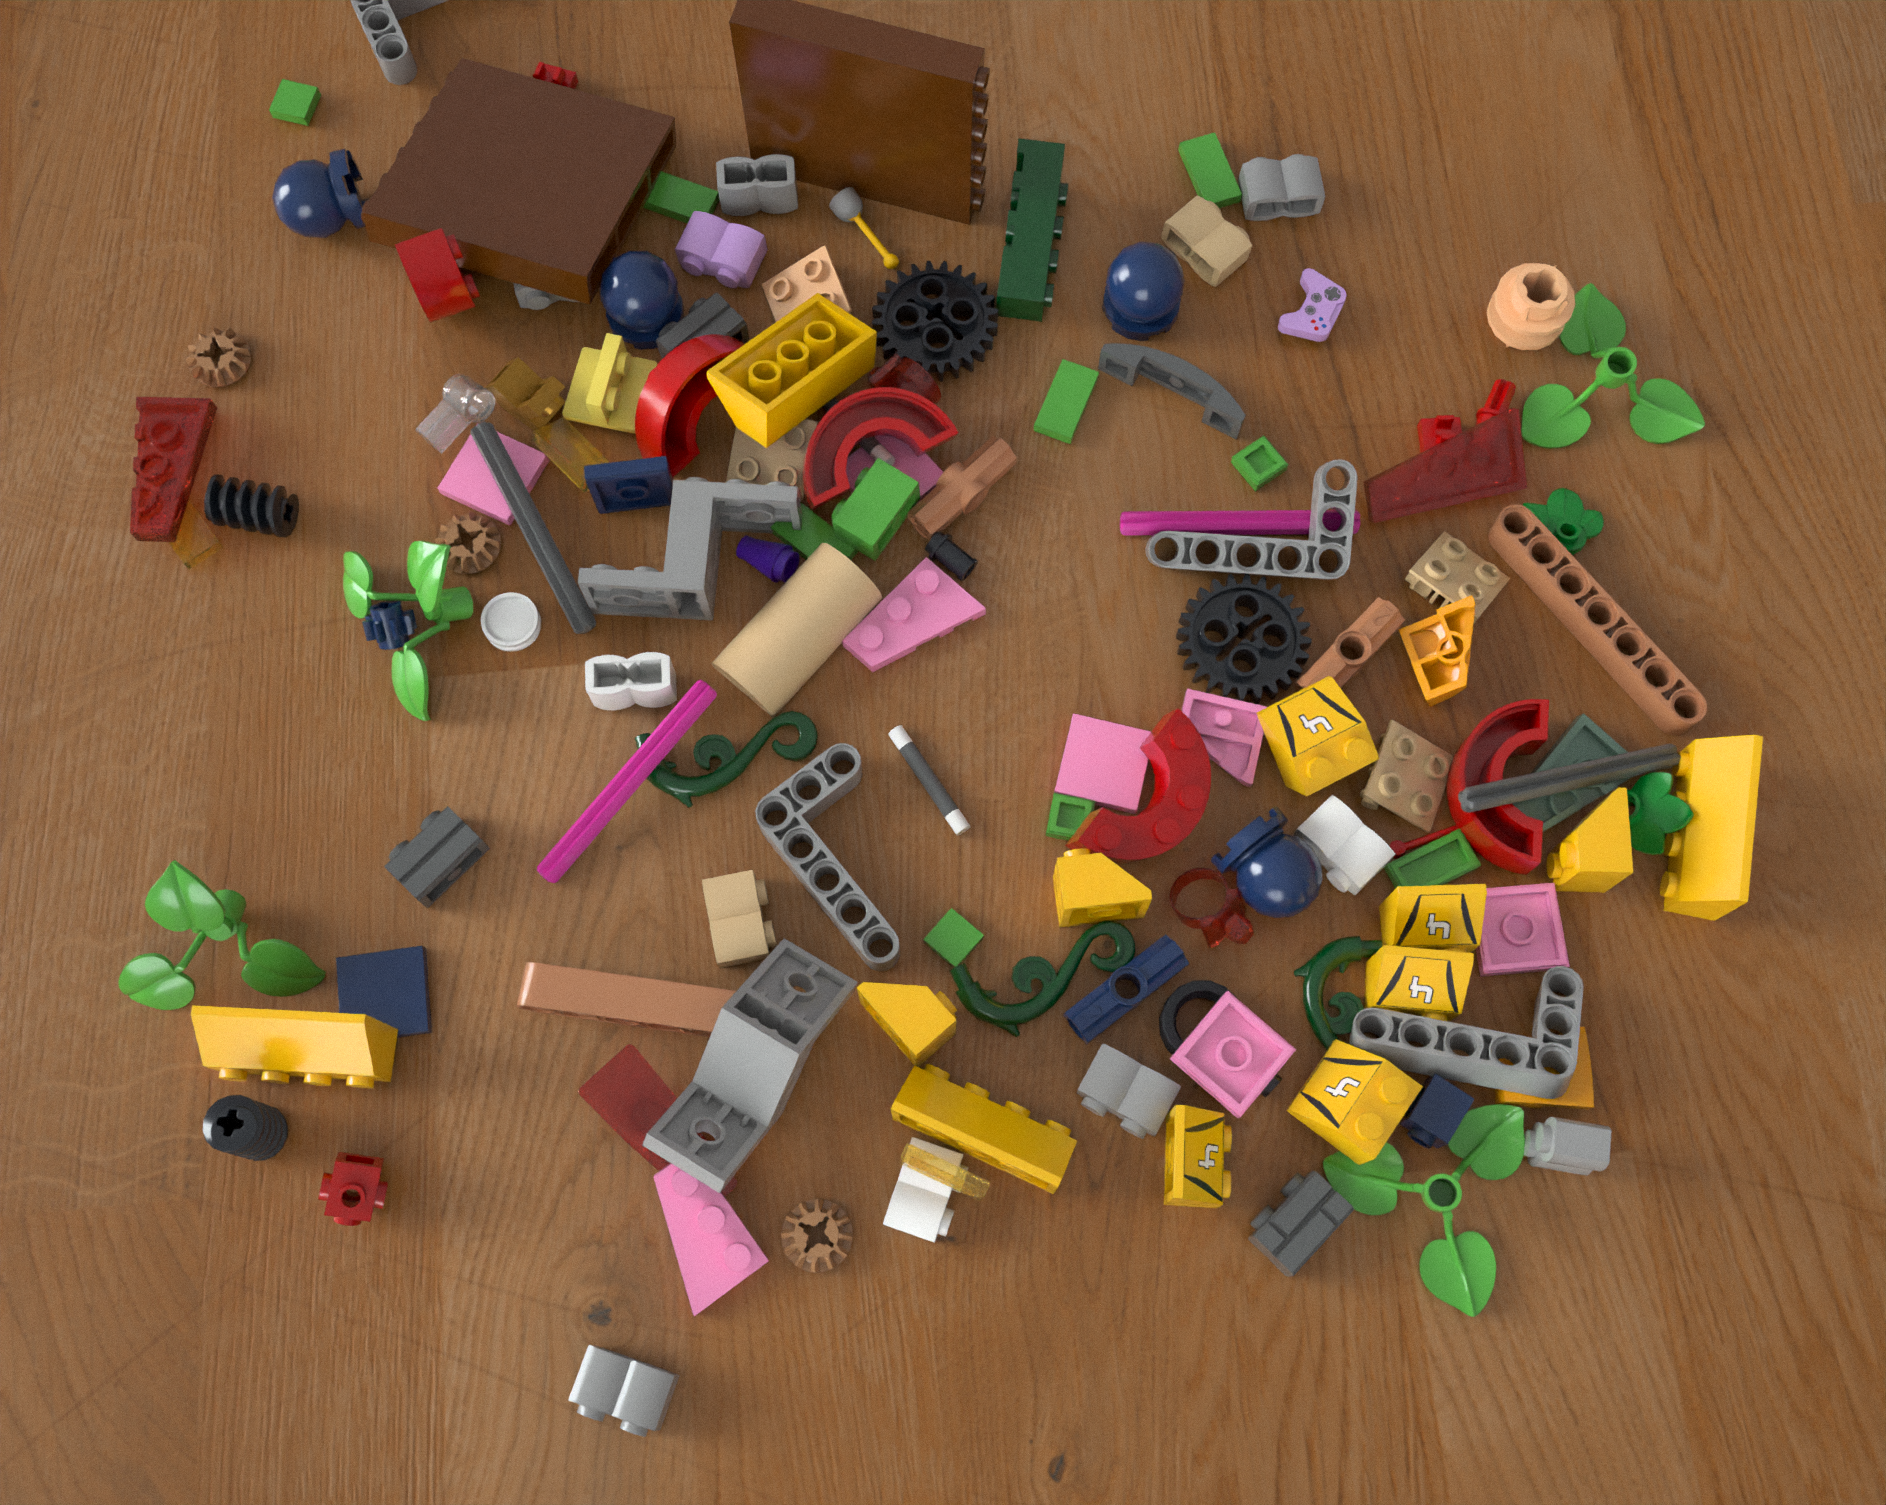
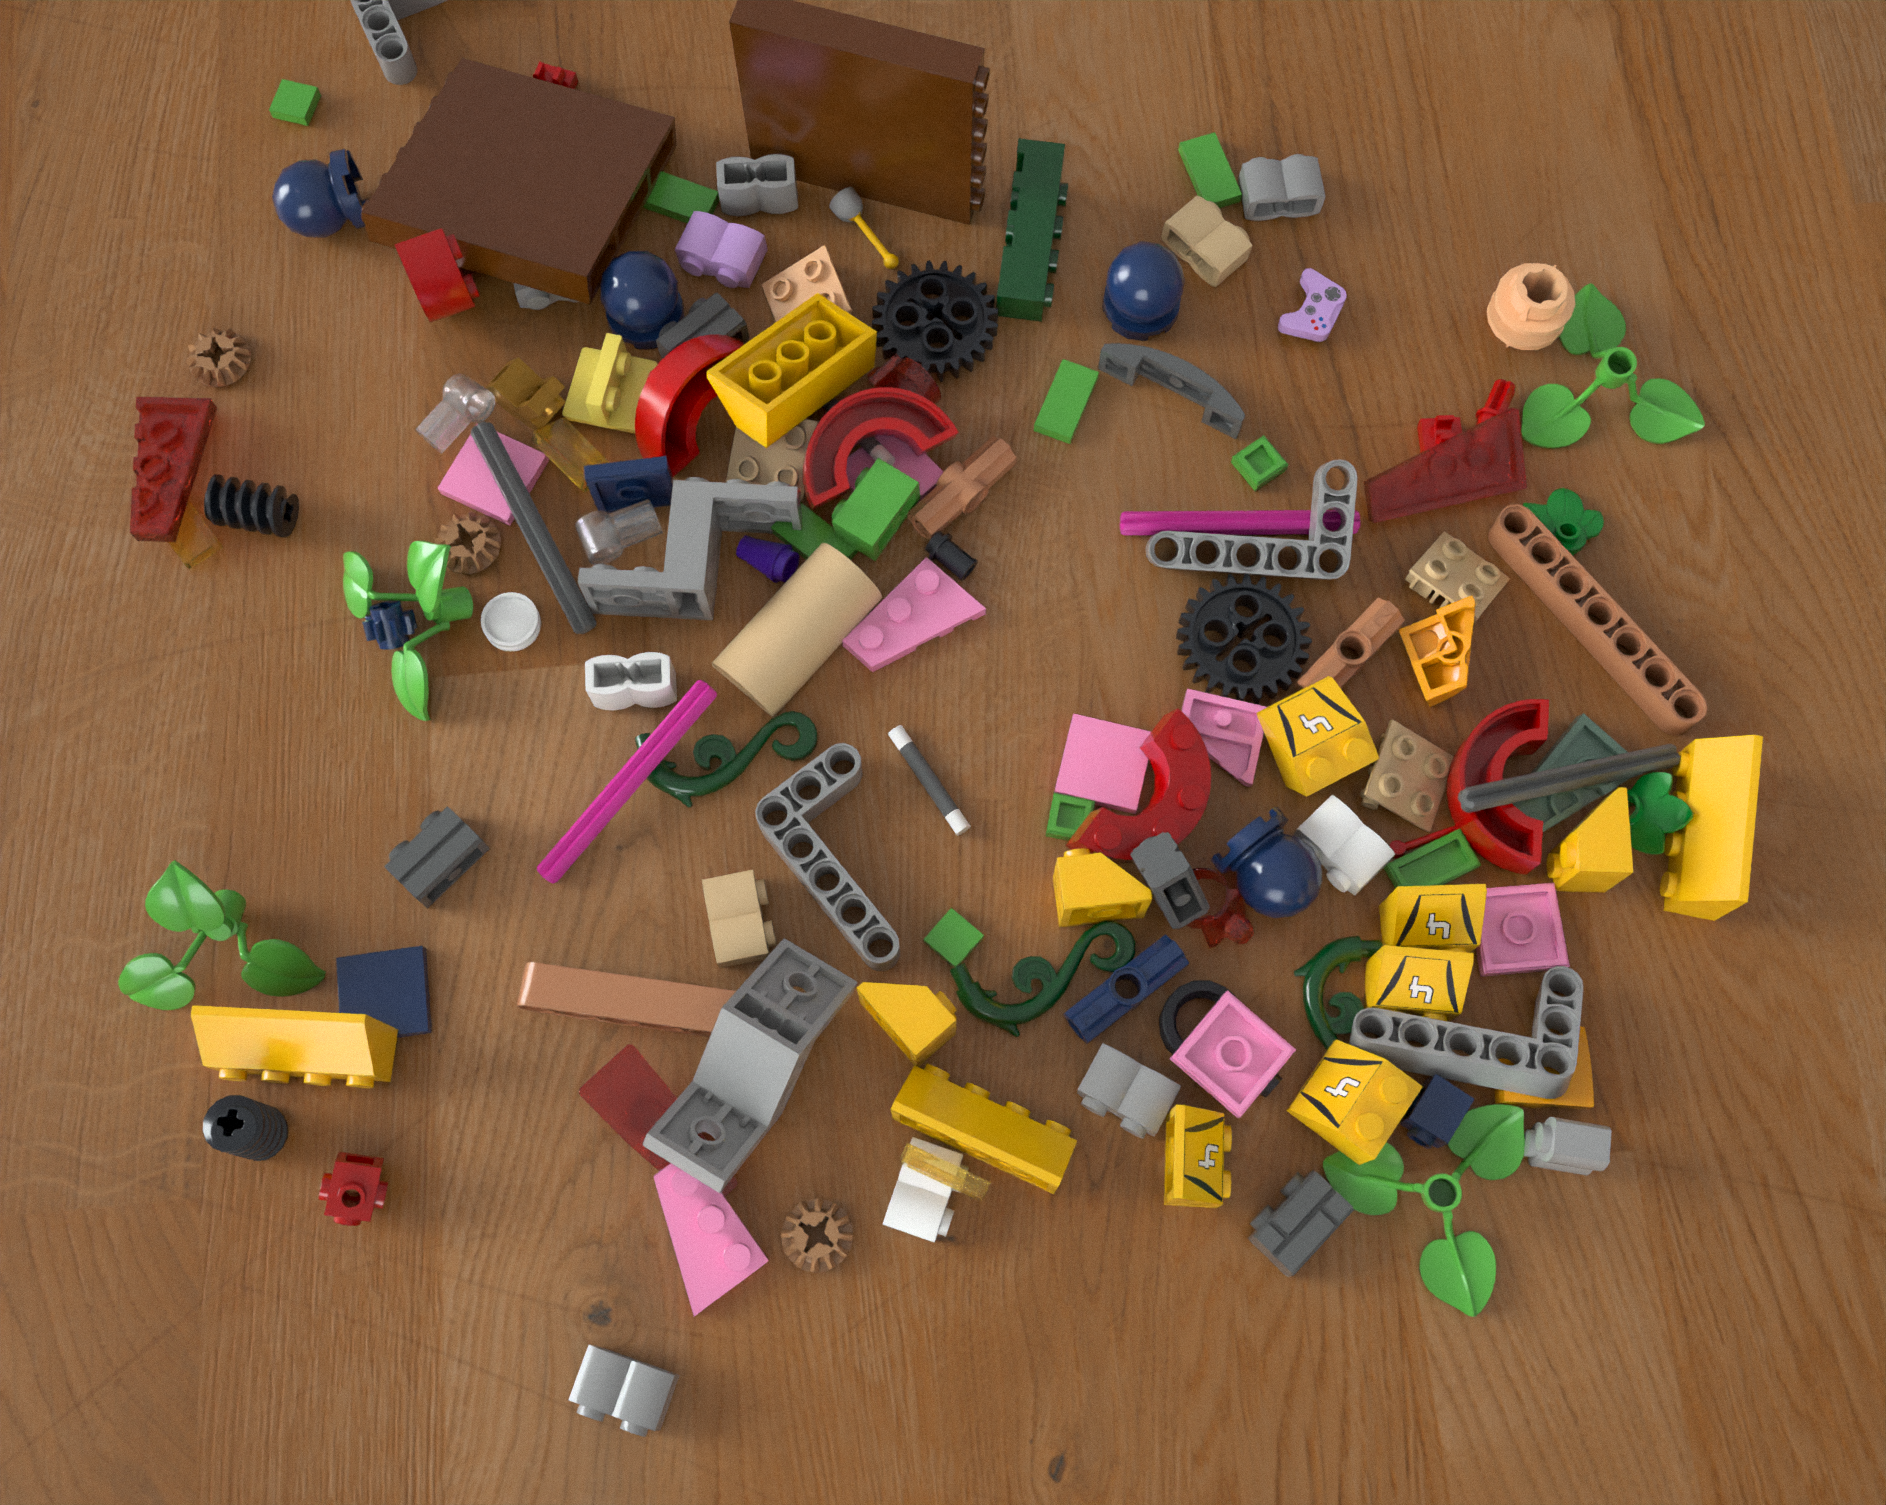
(608, 534): none -> clear piece
(1170, 880): none -> dark grey brick

